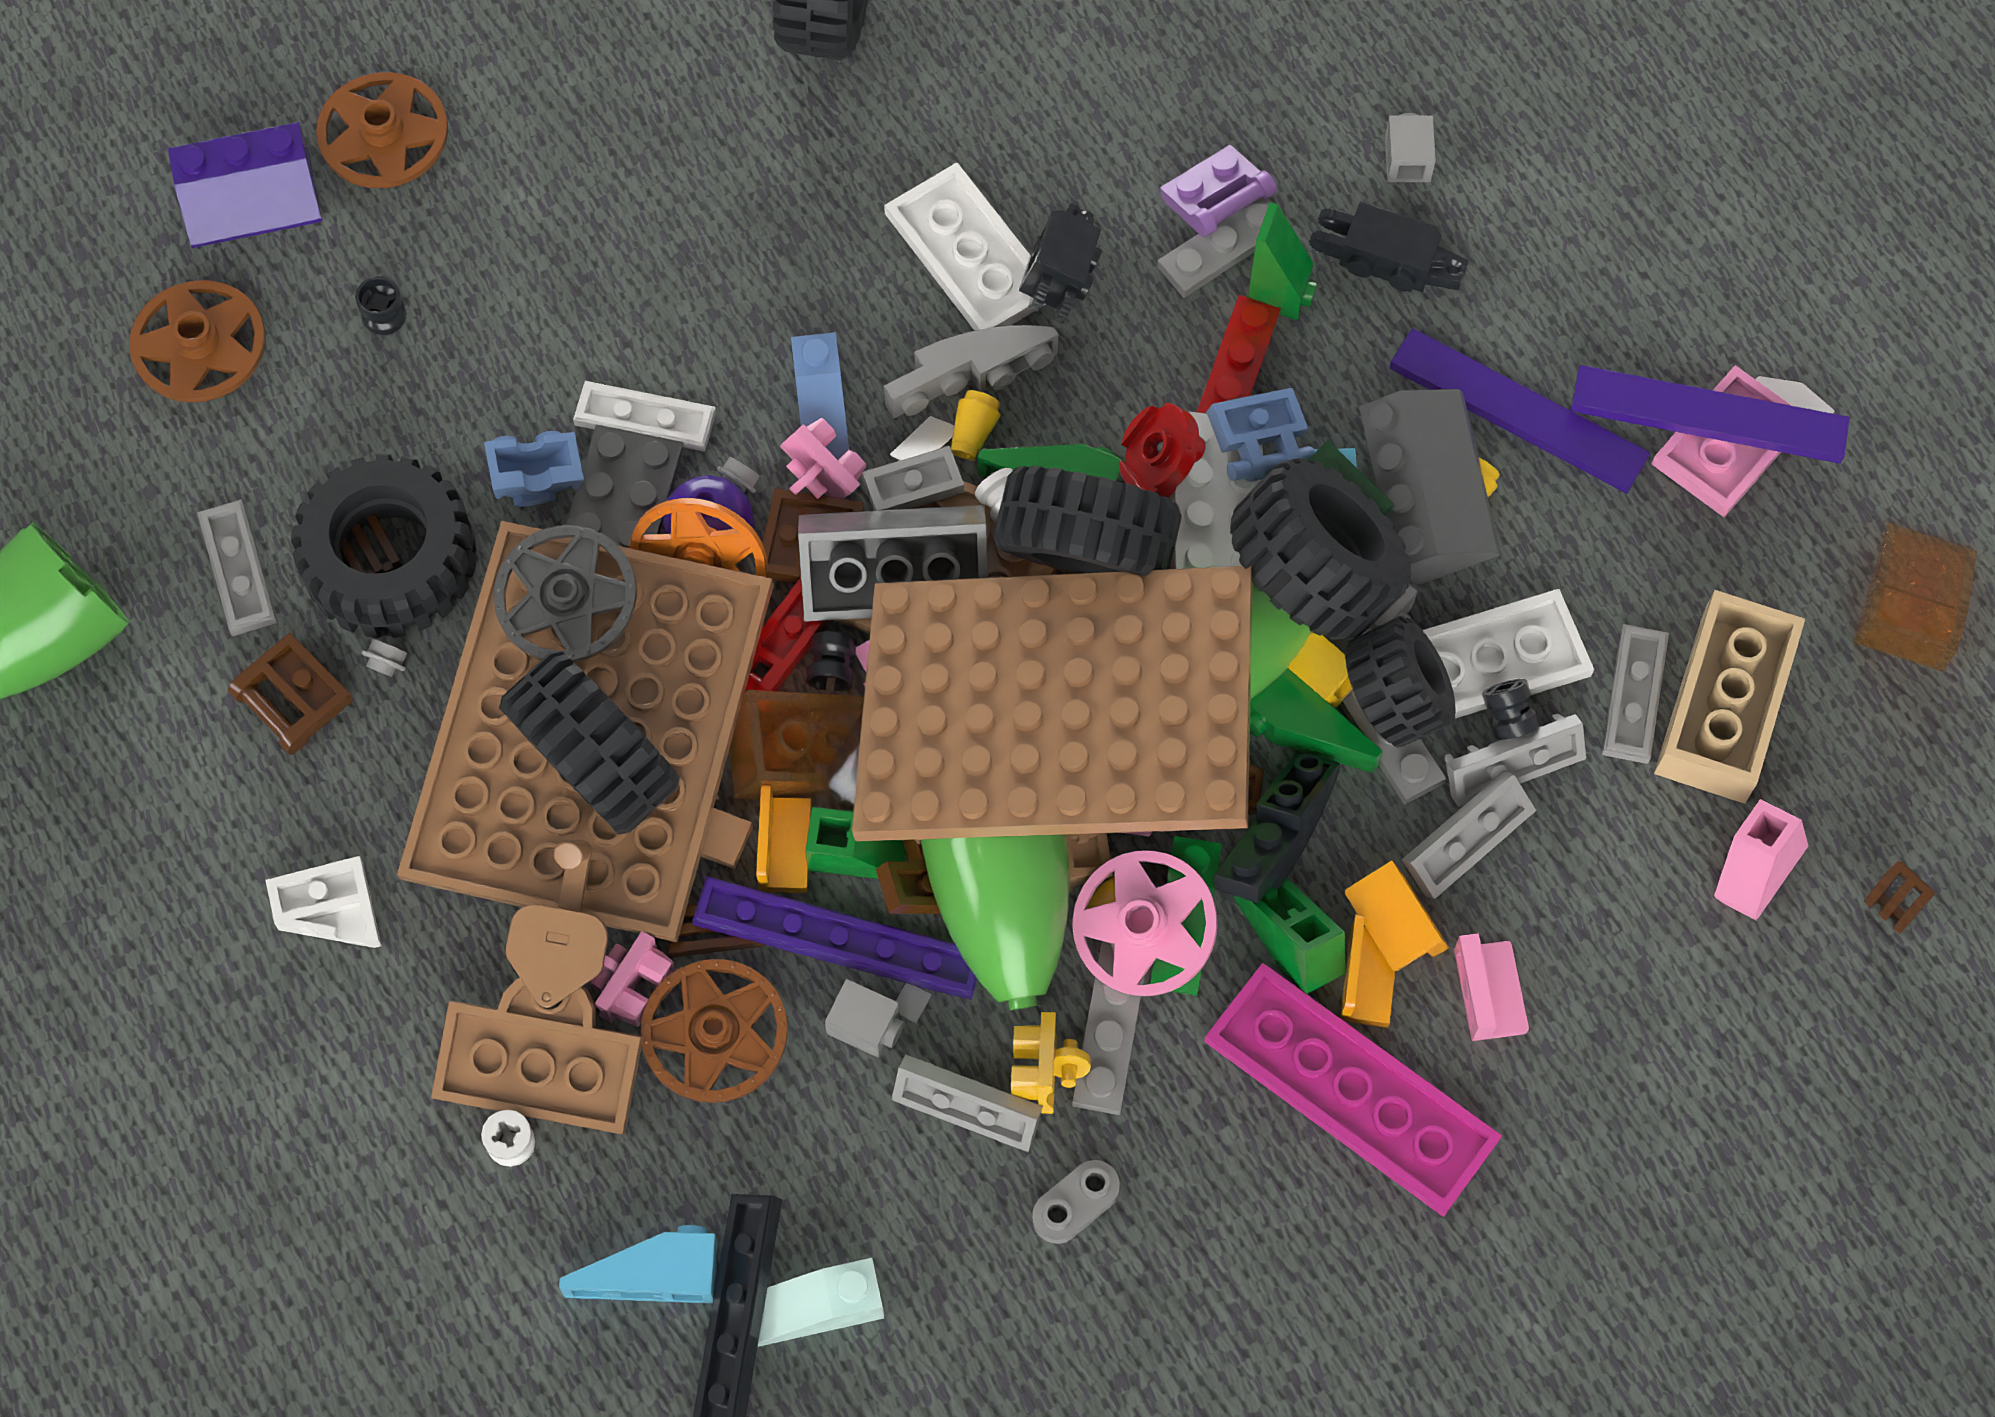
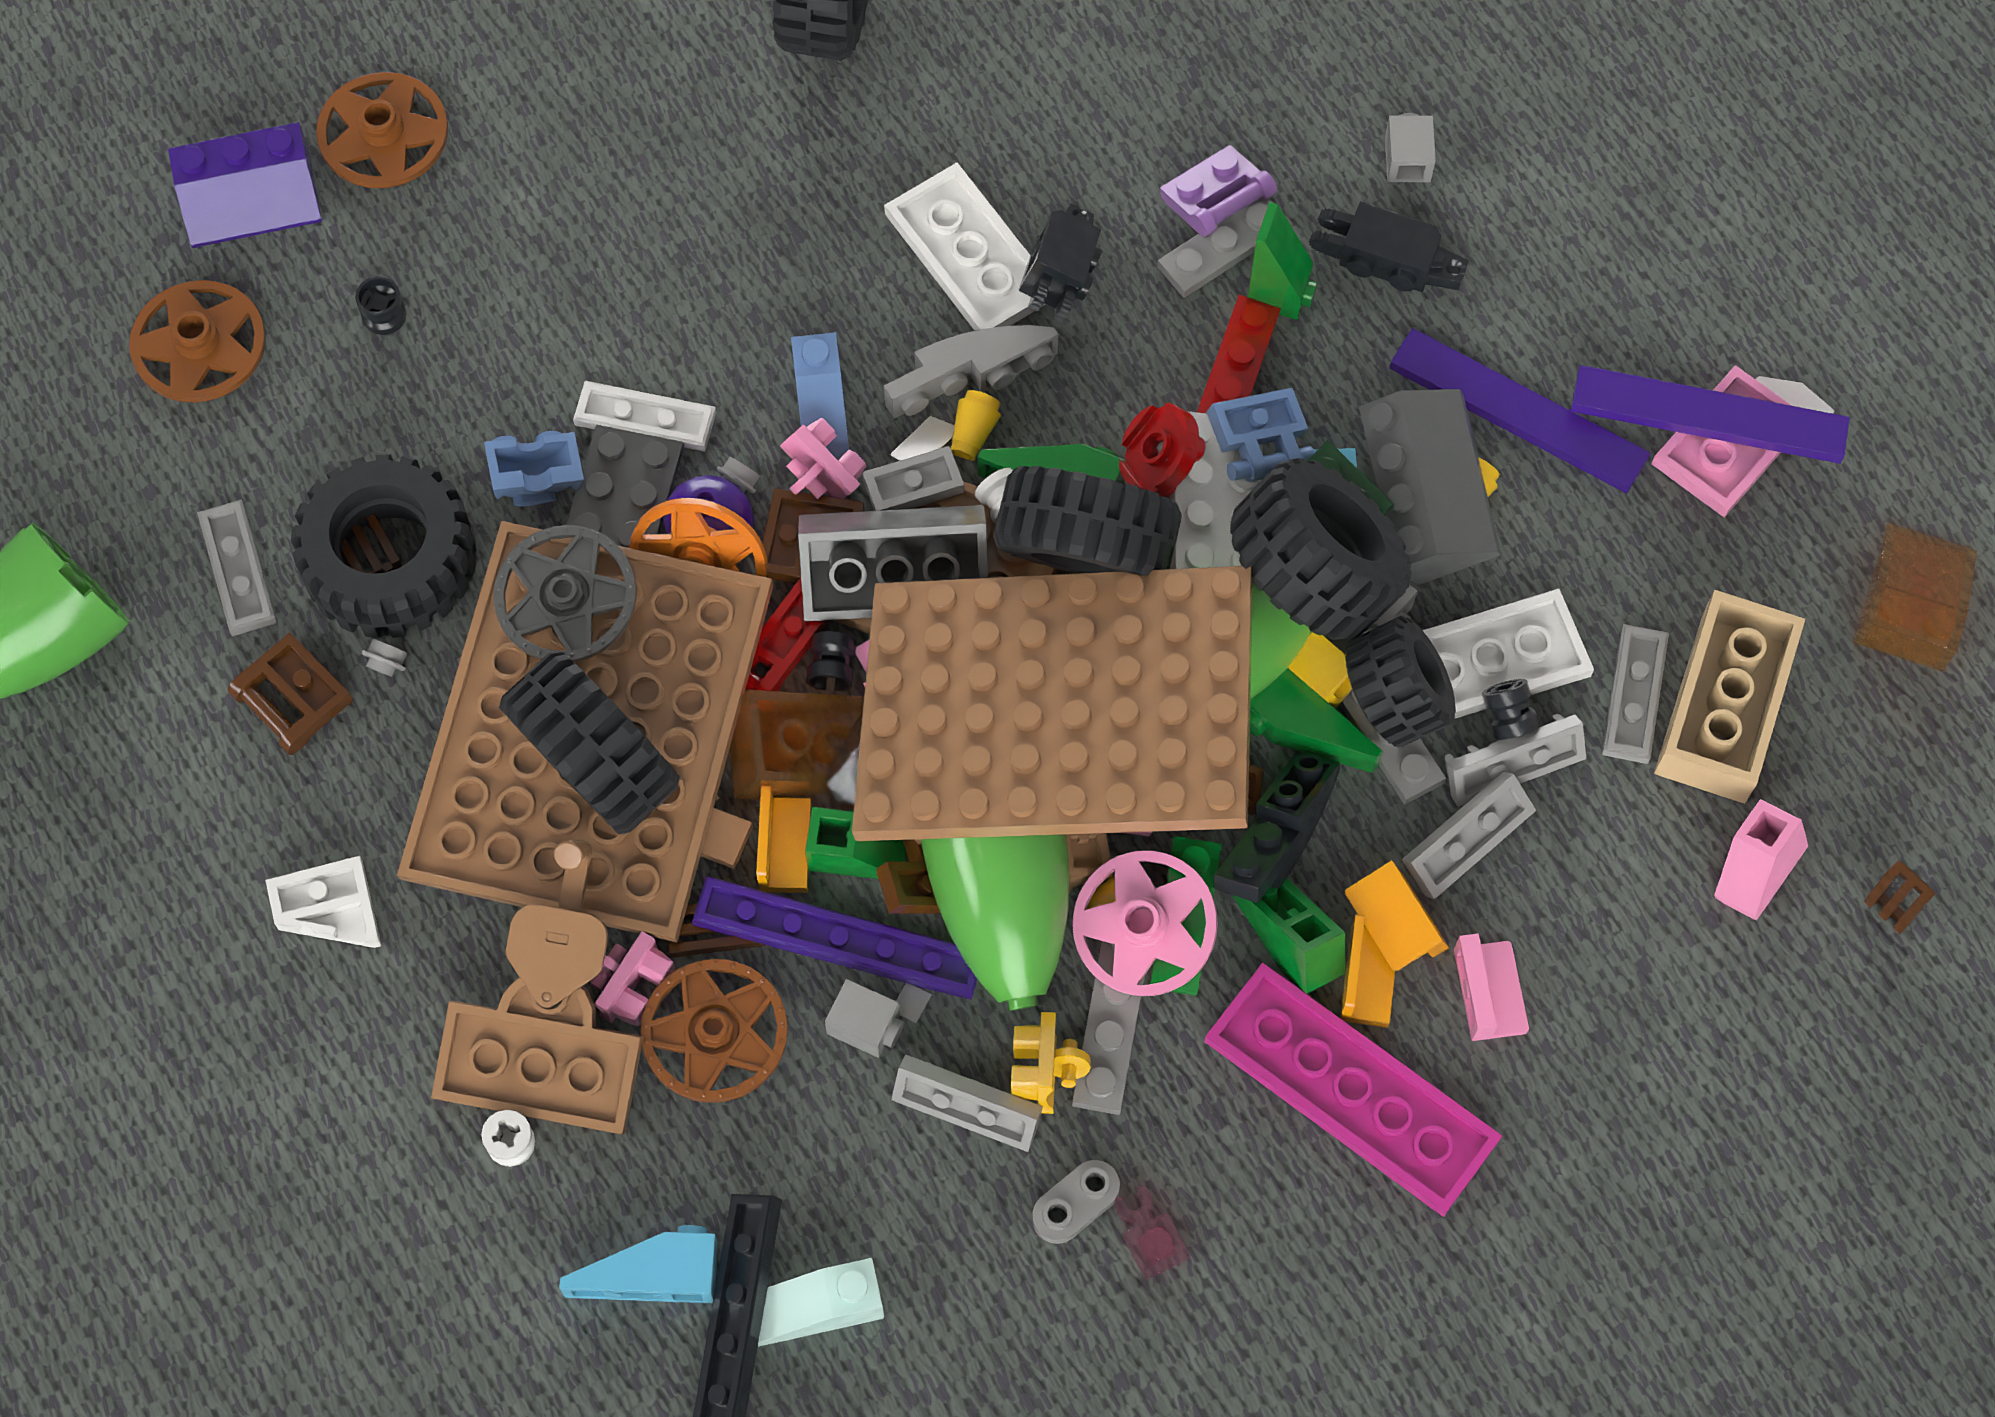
(1153, 1240): none -> clear pink plate

